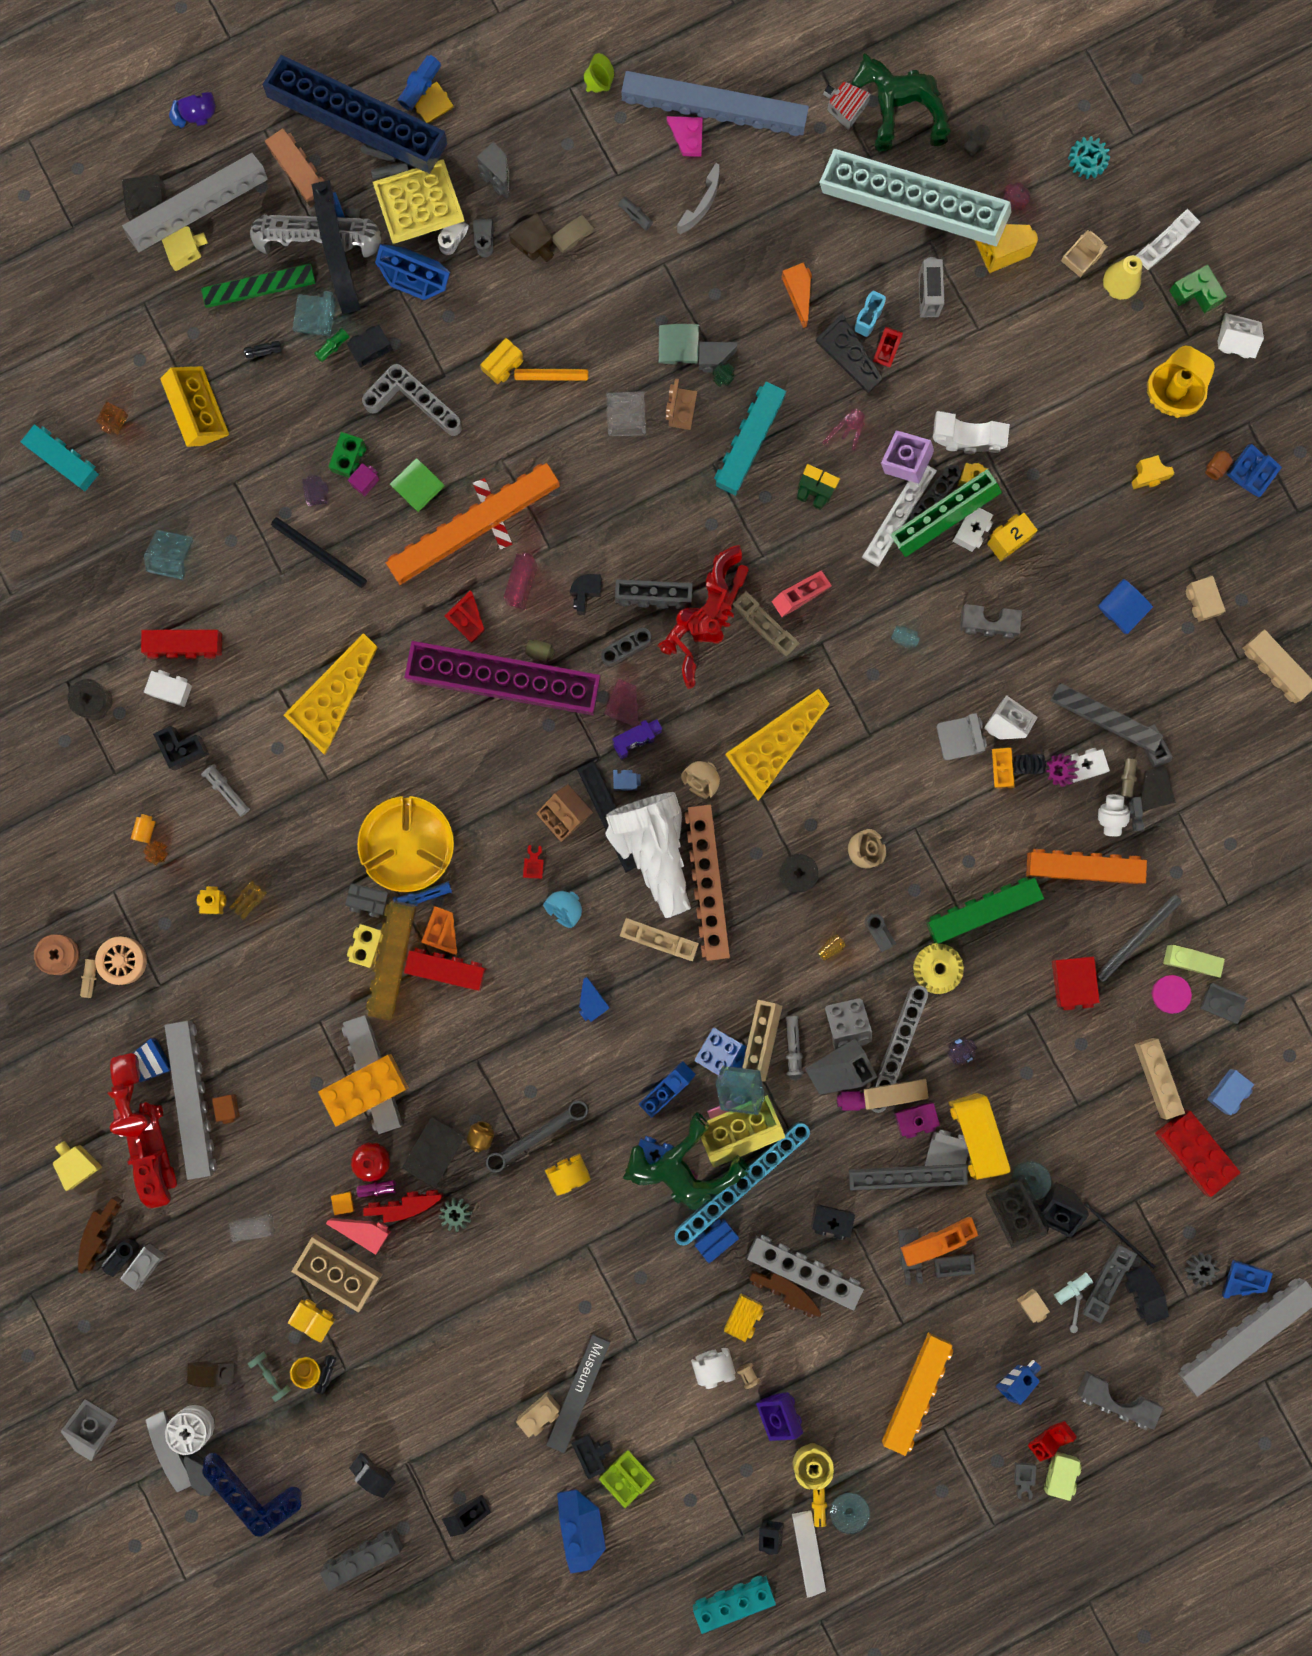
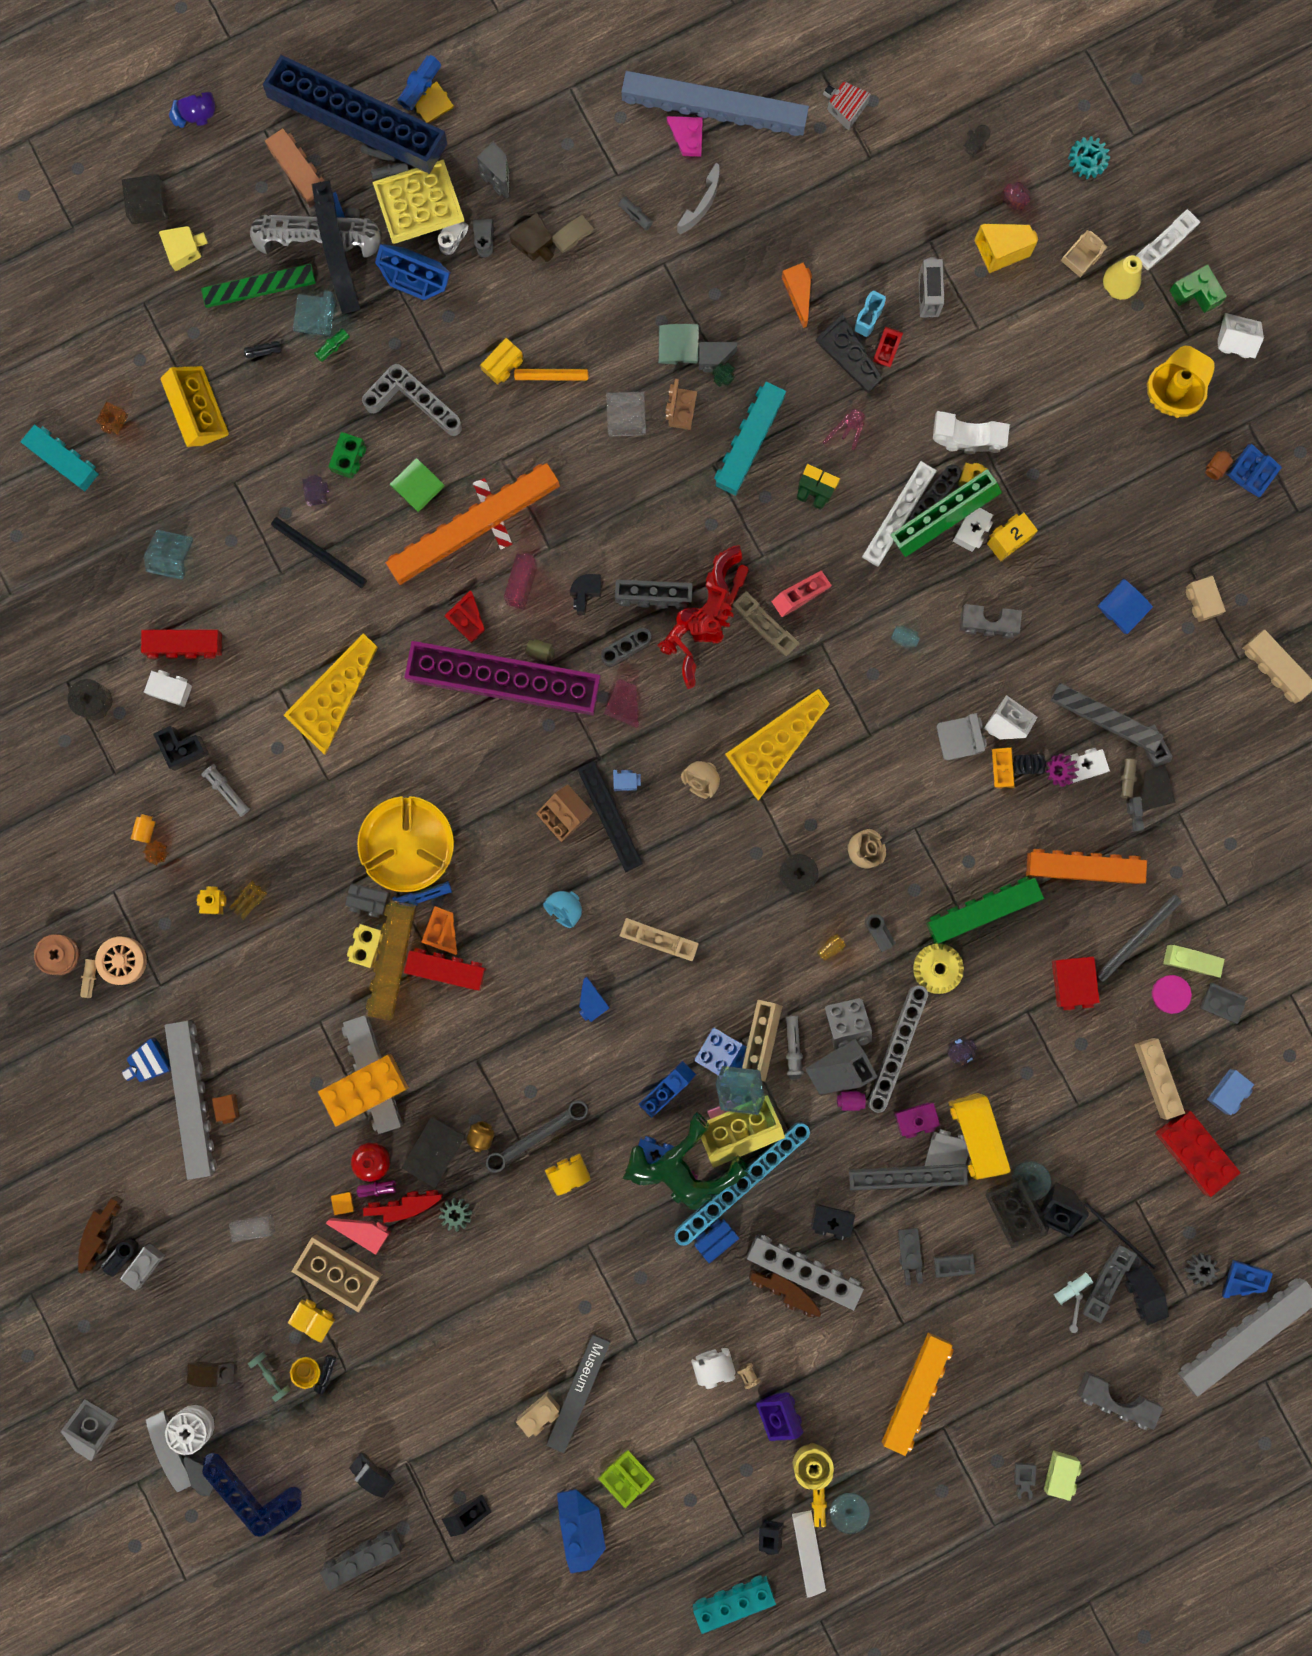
(74, 1165): light yellow torso -> none
(144, 1137): red piece -> none
(195, 202): light grey brick -> none
(364, 479): magenta brick -> none
(369, 345): black brick -> none
(534, 866): red plate -> none
(591, 1454): black hinge -> none
(599, 74): lime piece -> none
(635, 737): dark purple hips -> none
(652, 834): white cone -> none
(704, 814): nougat brick -> none
(744, 1317): yellow brick -> none
(896, 1094): tan slope -> none
(900, 91): dark green animal -> none
(907, 456): lavender brick -> none
(915, 197): light aqua brick -> none
(939, 1242): orange slope -> none
(1020, 1382): blue torso -> none
(1033, 1306): tan brick -> none
(1051, 1439): red slope -> none
(1113, 815): white piece -> none
(1151, 472): yellow brick -> none

